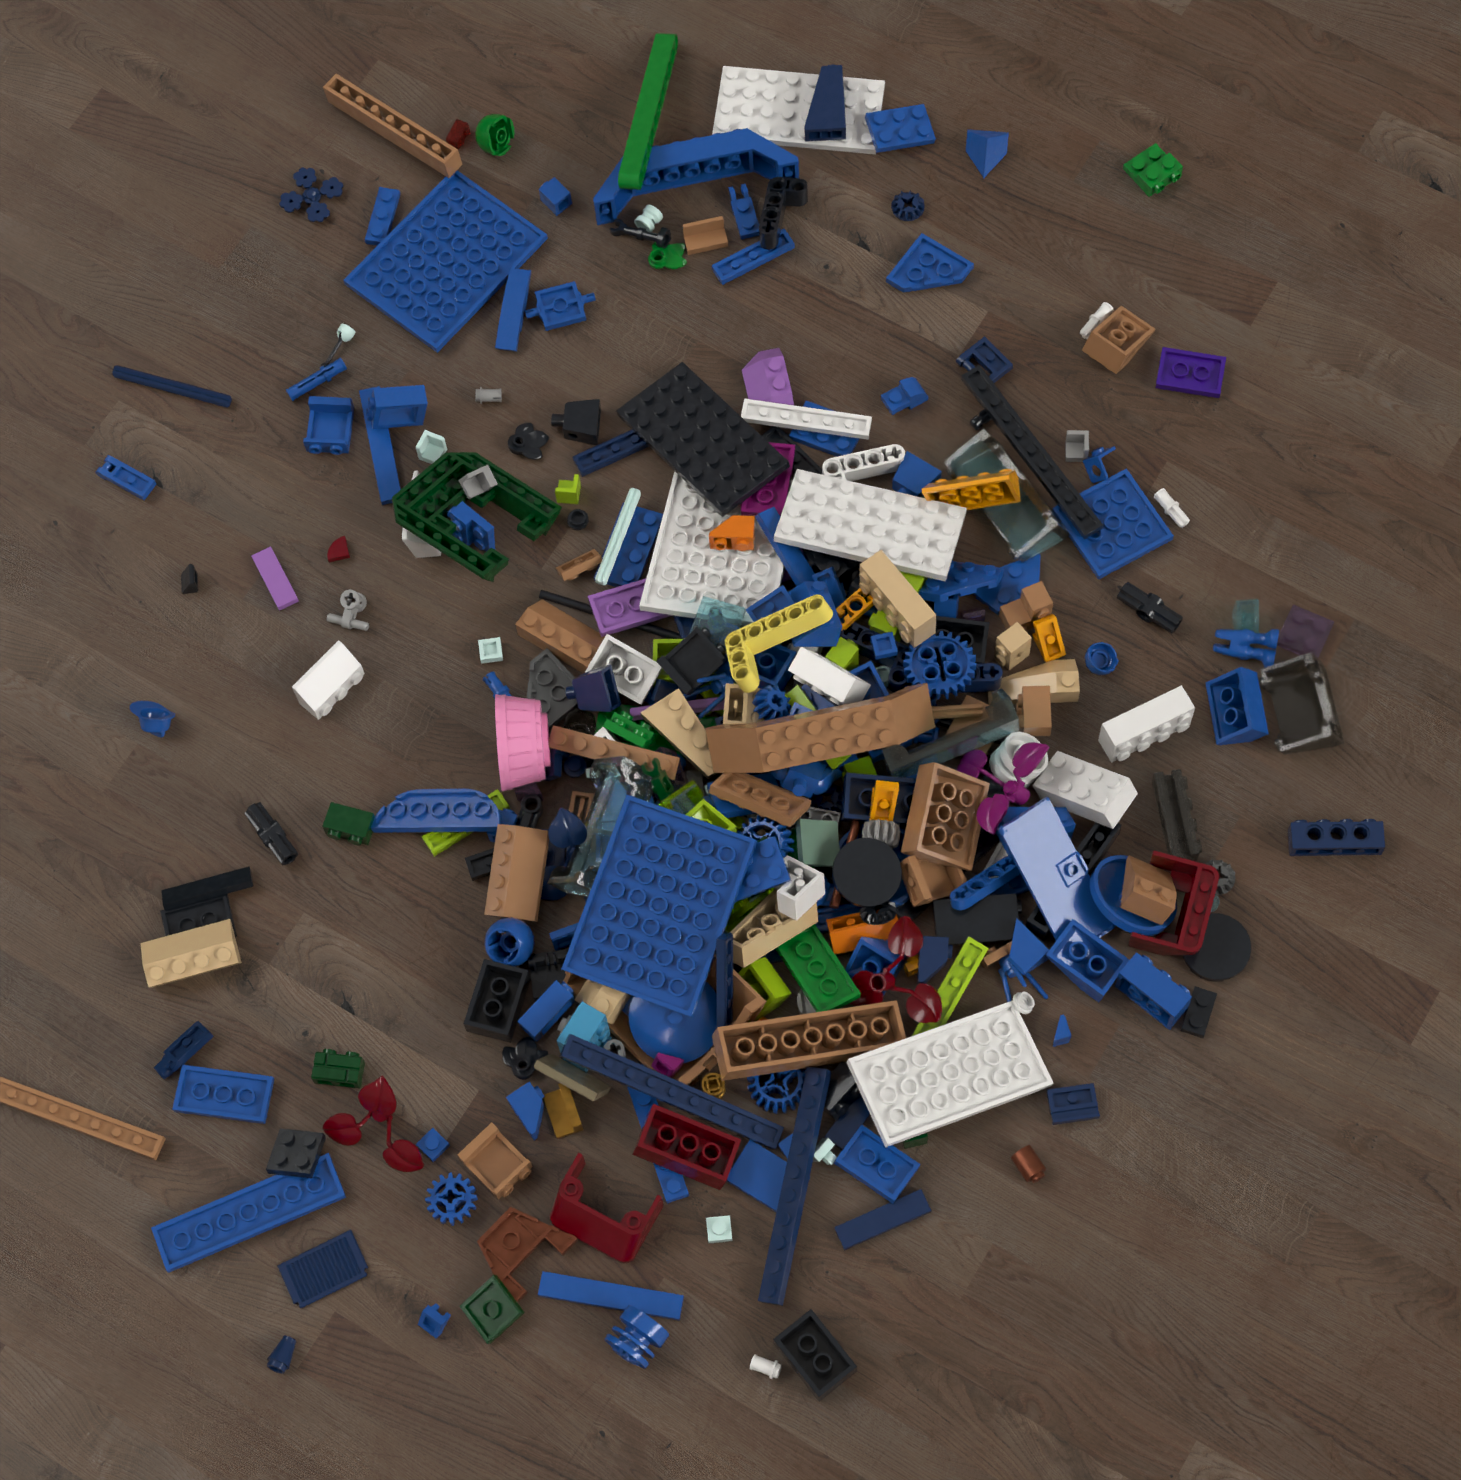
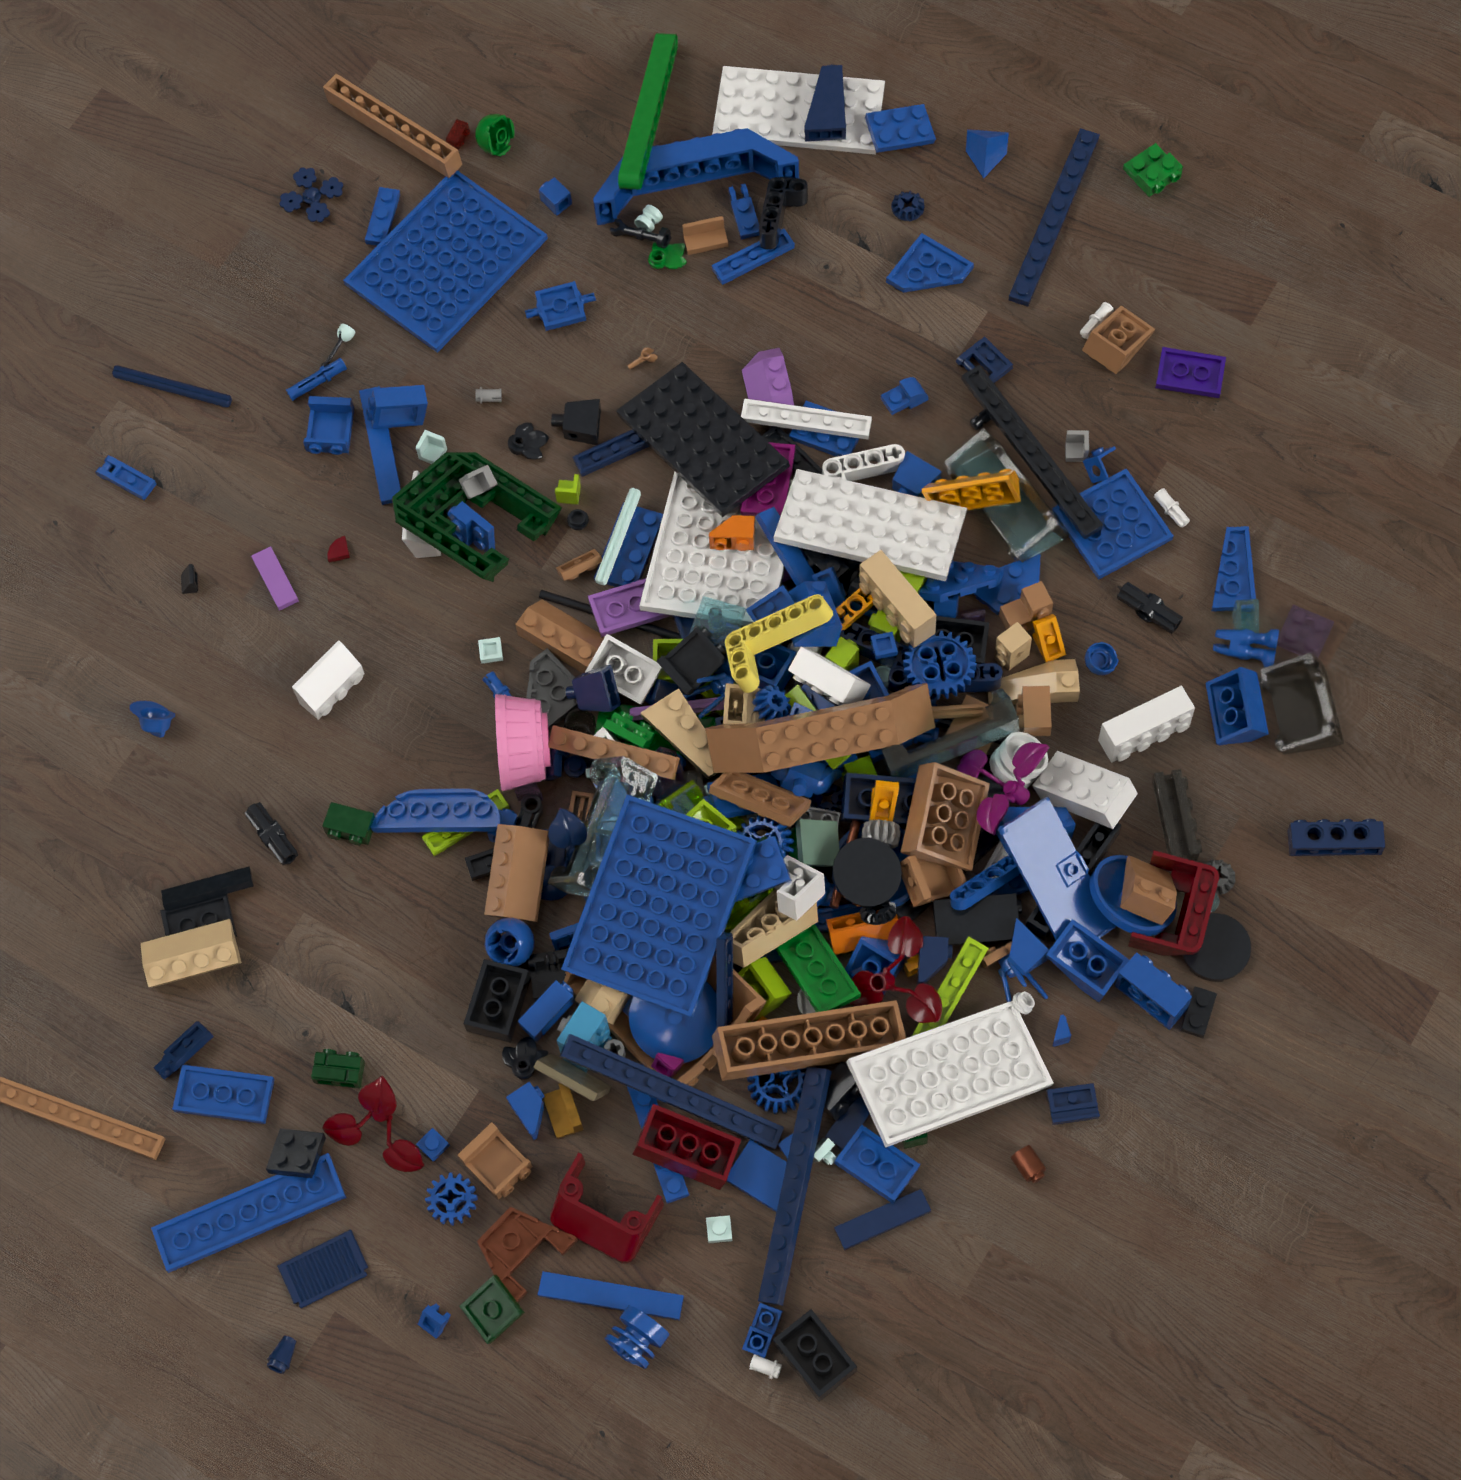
(348, 619): light grey piece -> none
(513, 309): blue slope -> none
(645, 355): none -> medium nougat hand
(660, 781): dark green plate -> none
(717, 1087): pearl gold wheel -> none
(762, 1330): none -> blue slope
(1054, 217): none -> dark blue plate
(1235, 571): none -> blue wing

